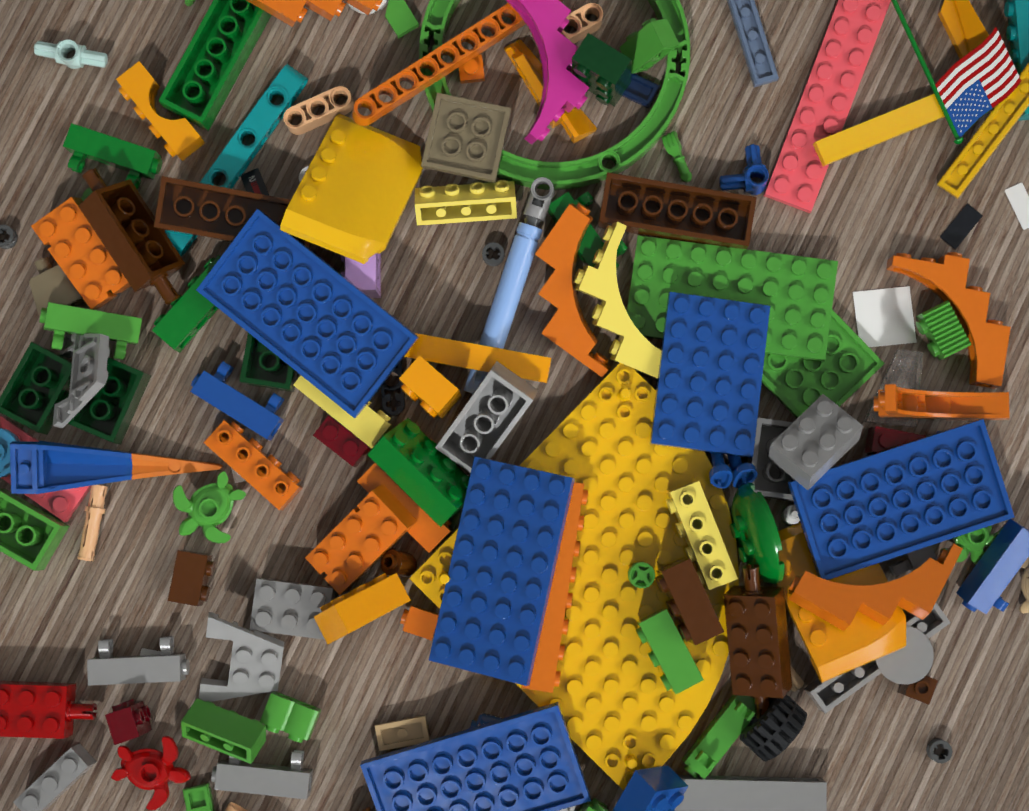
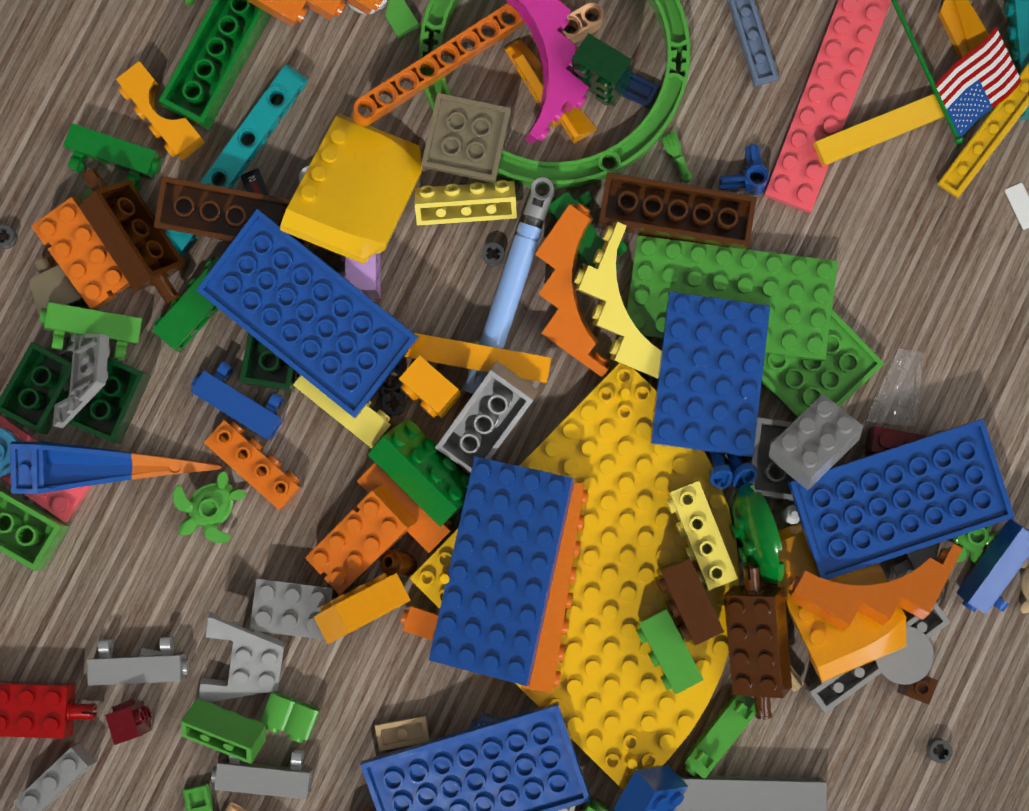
(62, 48): light aqua axle -> none
(92, 522): light nougat pin -> none
(152, 770): red animal -> none
(191, 578): reddish brown brick -> none
(305, 110): light nougat beam -> none
(341, 441): dark red brick -> none
(472, 71): orange plate -> none
(644, 578): bright green wheel -> none
(649, 44): bright green brick -> none
(775, 728): black tyre -> none
(885, 316): white sticker -> none
(941, 405): orange arch -> none
(942, 330): bright green brick -> none
(948, 281): orange arch -> none
(961, 226): black sticker -> none

